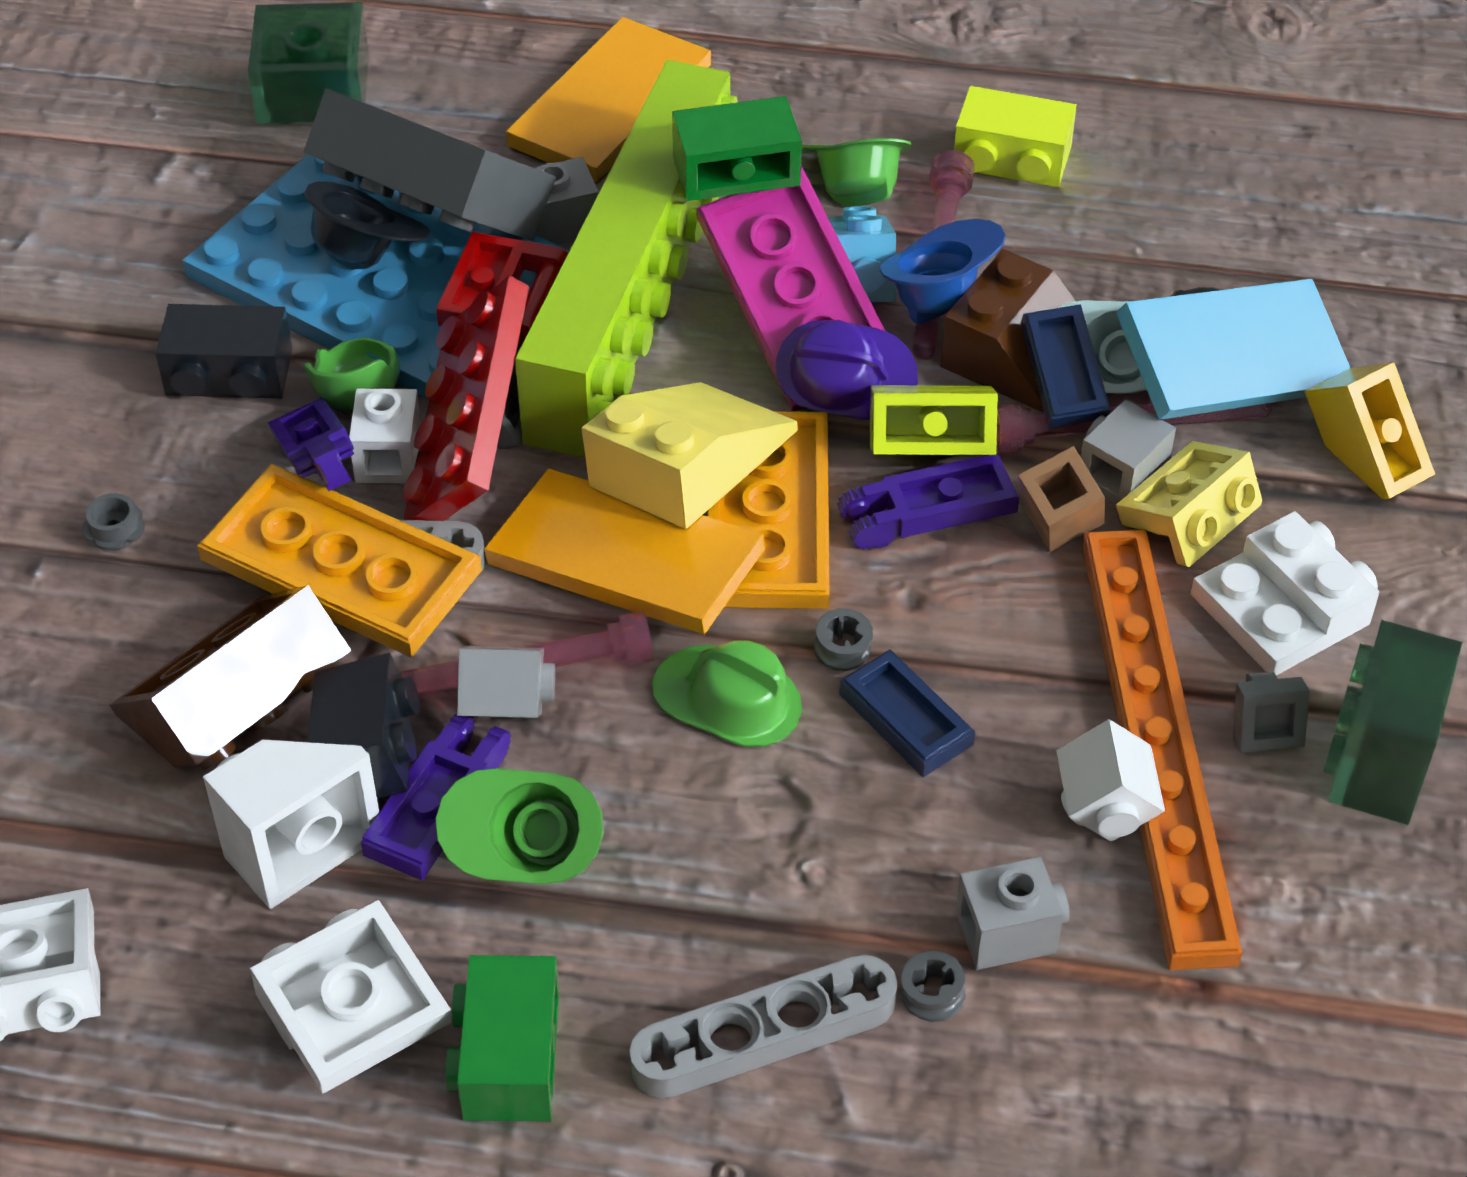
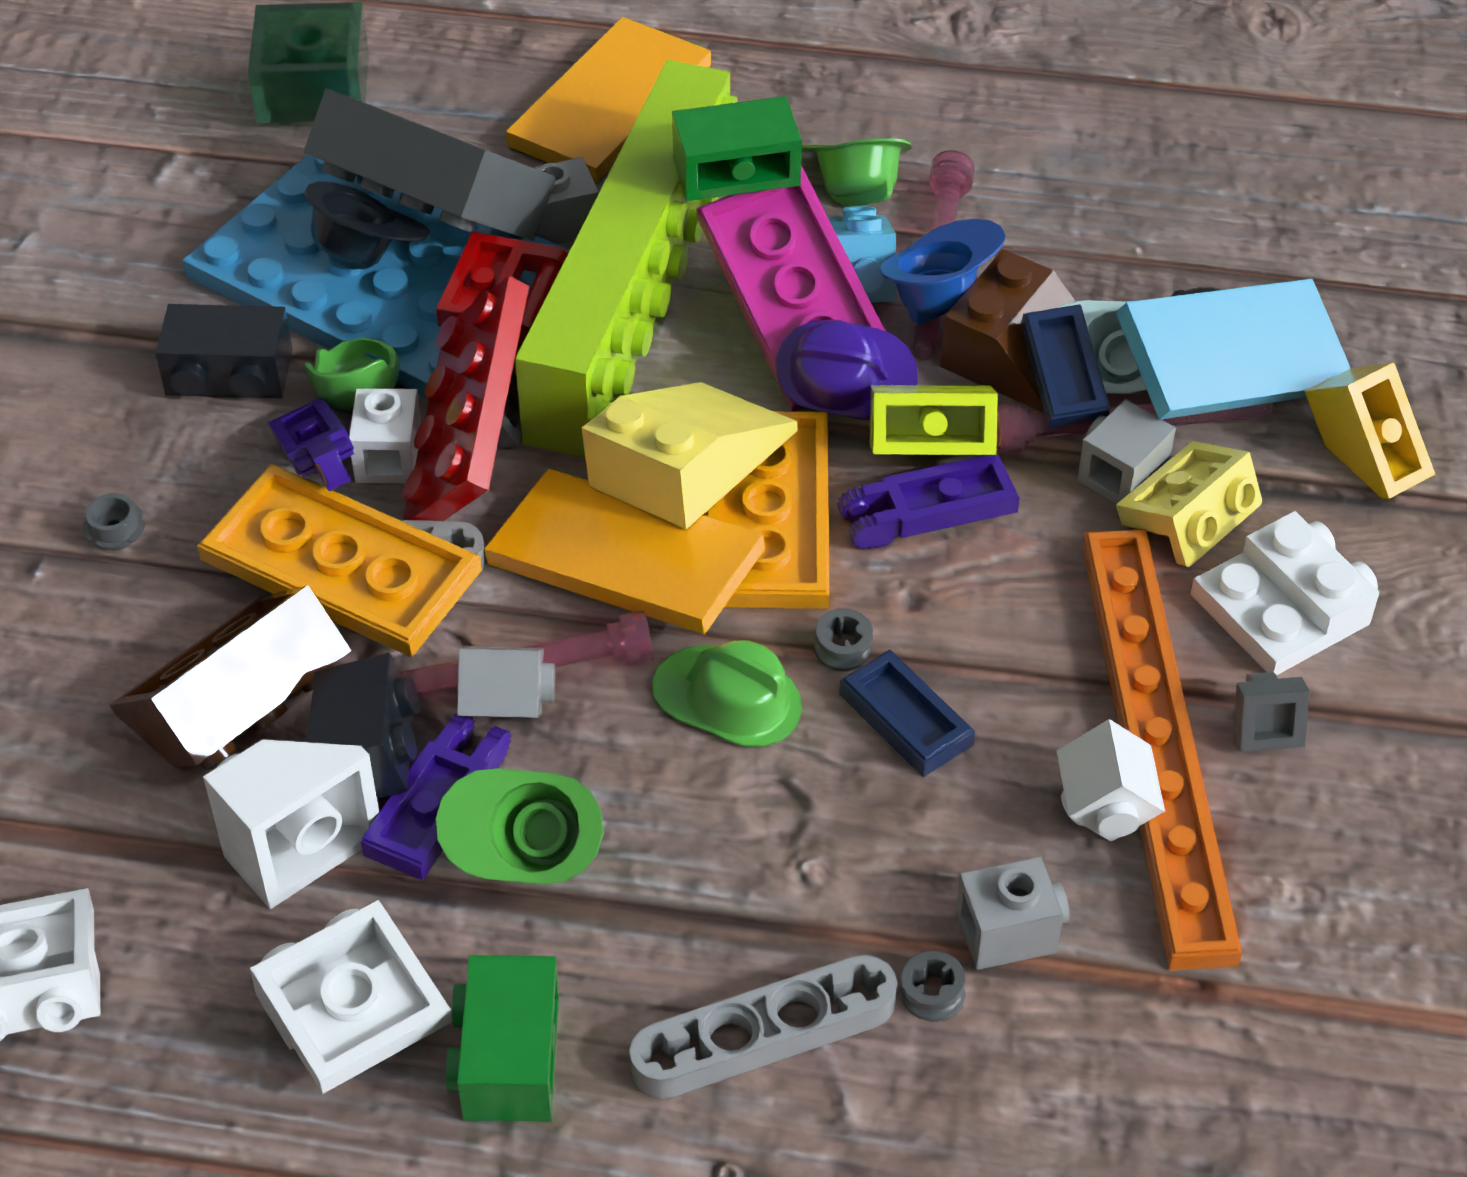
(1016, 135): neon yellow brick -> none
(1061, 499): medium nougat brick -> none
(1391, 721): clear green brick -> none

